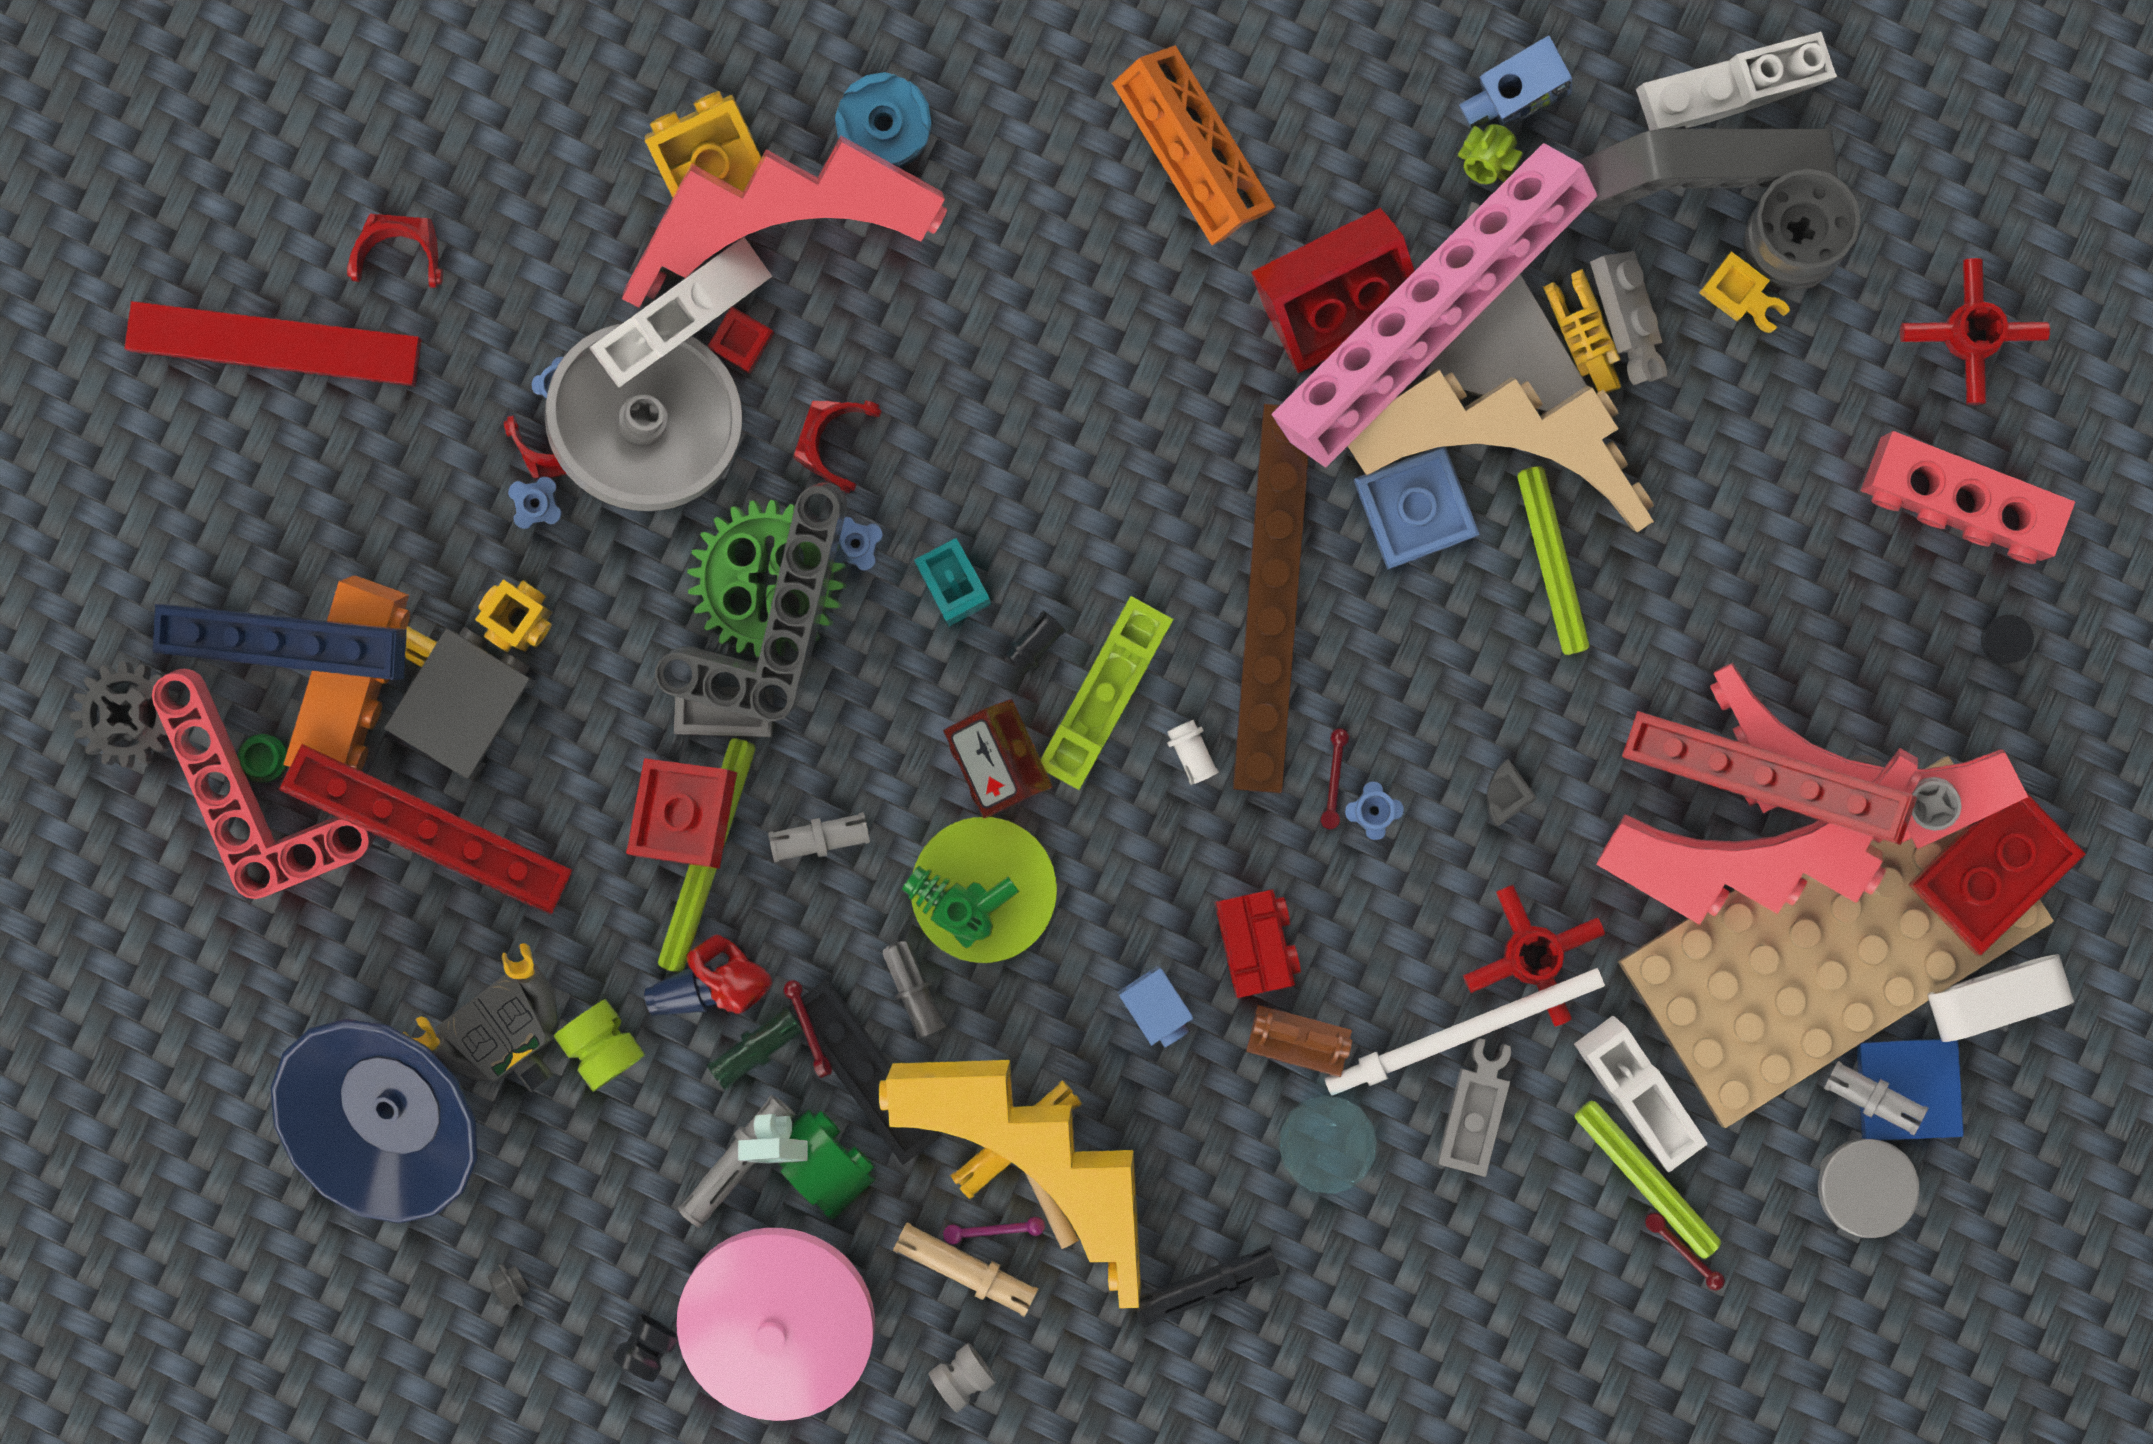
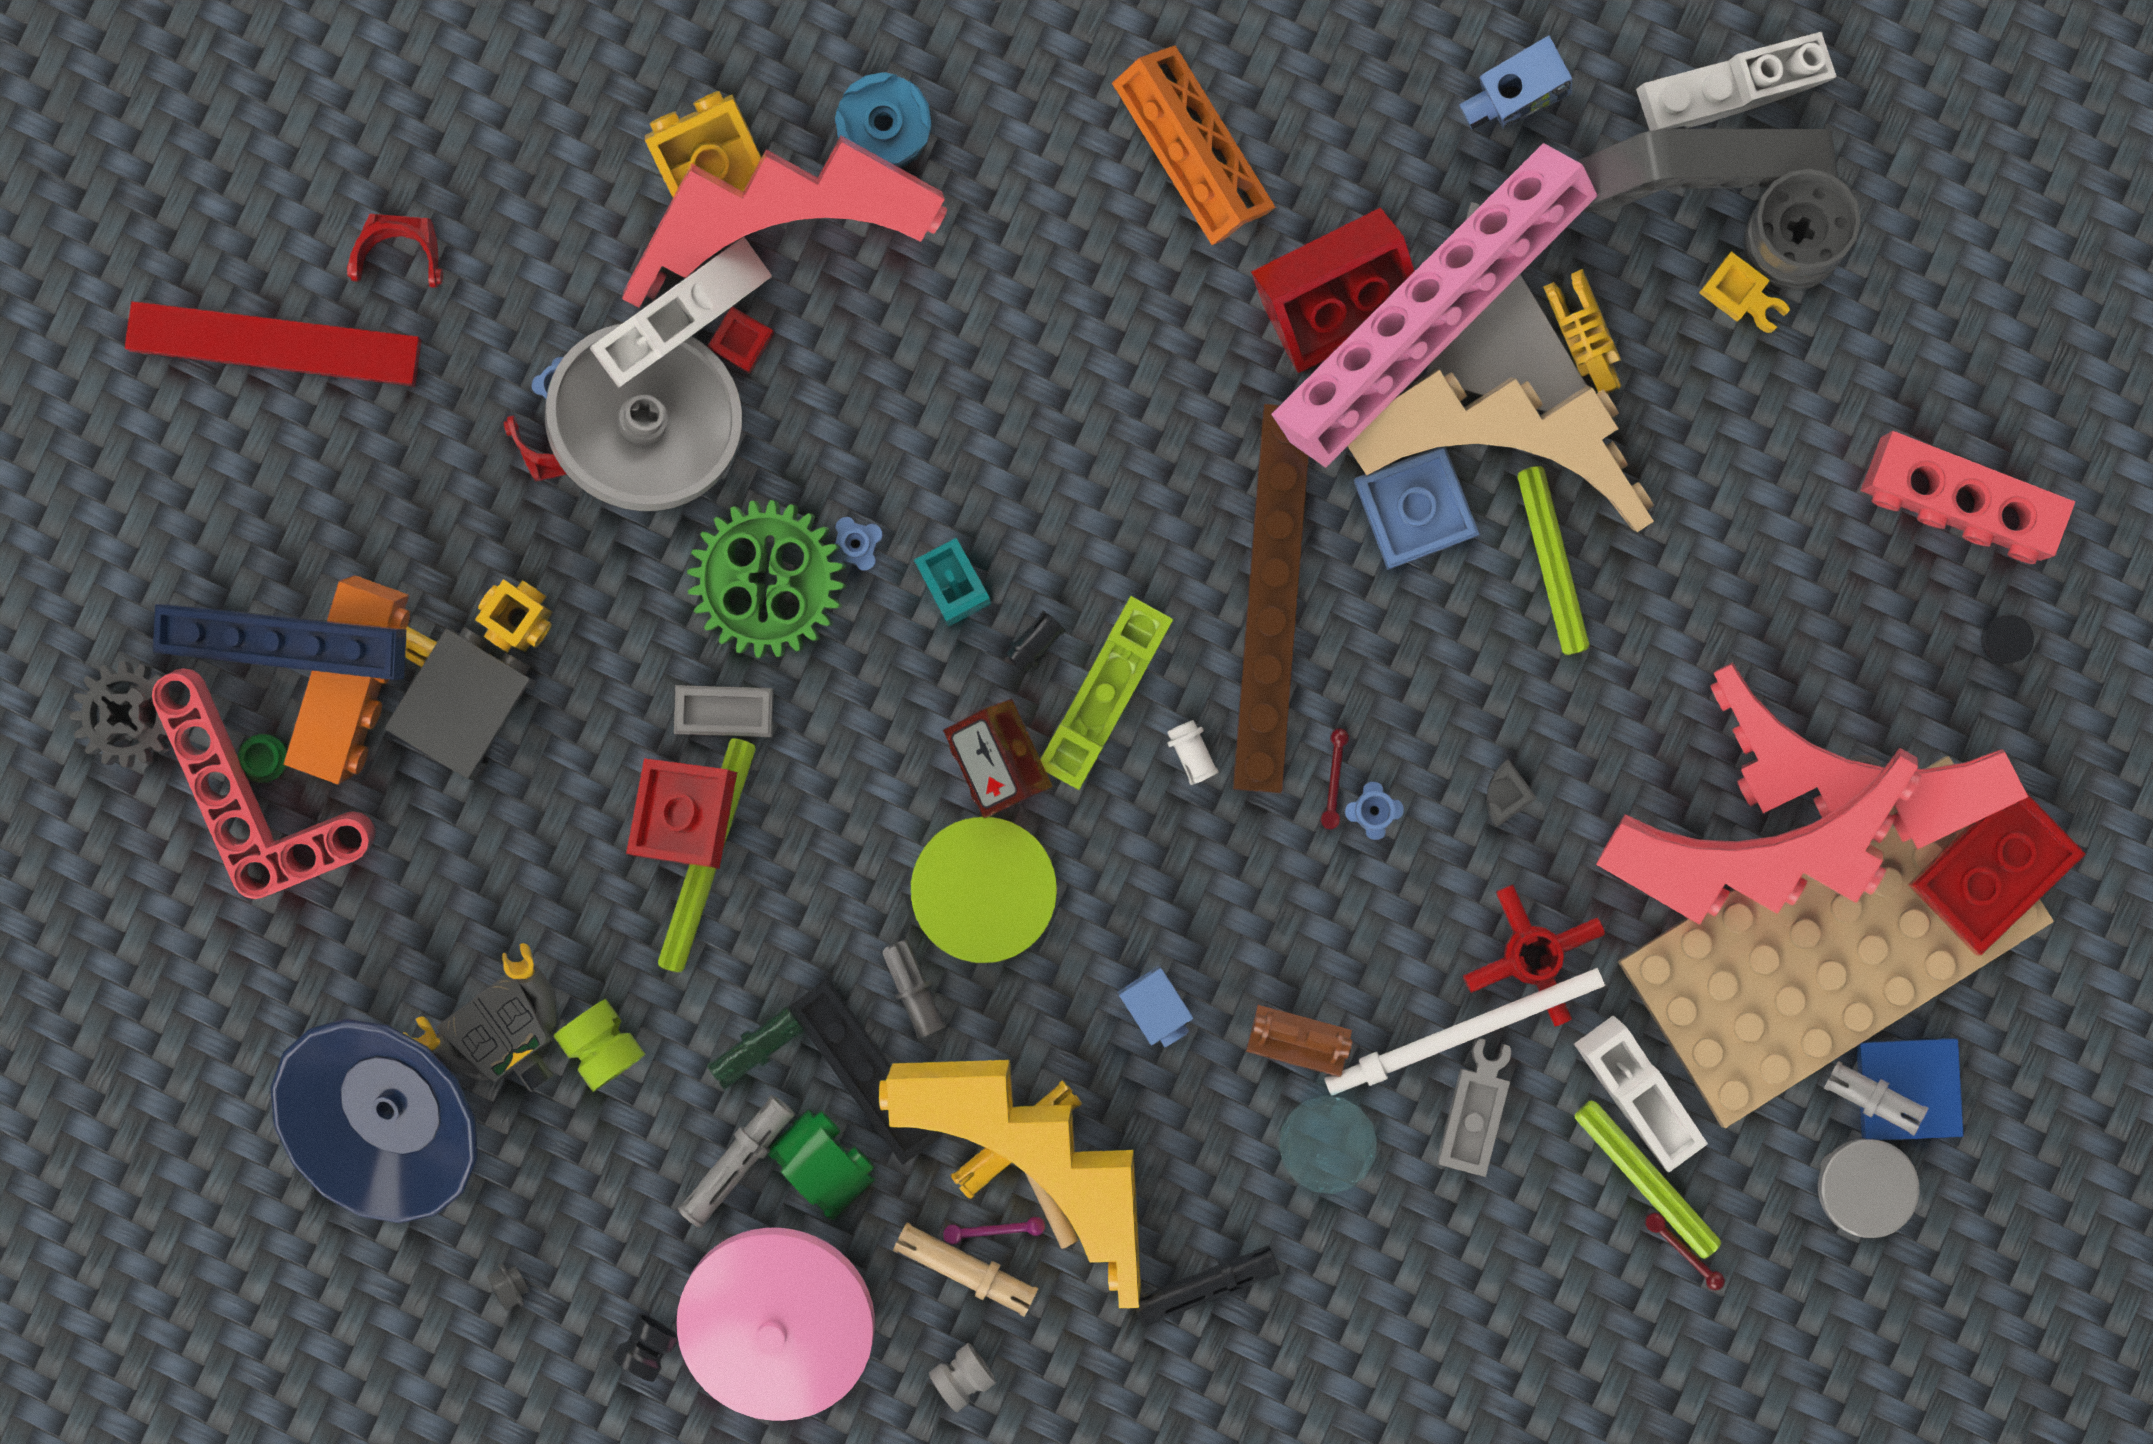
(425, 829): red tile -> none
(544, 492): medium blue plate -> none
(679, 995): dark blue cone -> none
(735, 984): red piece -> none
(772, 1142): light aqua tile -> none
(781, 623): dark grey beam -> none
(793, 990): dark red hinge -> none
(818, 417): red helmet -> none
(819, 837): light grey pin -> none
(959, 909): green piece -> none
(1256, 942): red brick -> none
(1490, 154): lime gear -> none
(1630, 314): light grey plate -> none
(1770, 777): tile -> none
(1938, 809): light grey wheel -> none
(1984, 316): red bar -> none
(2001, 998): white beam -> none

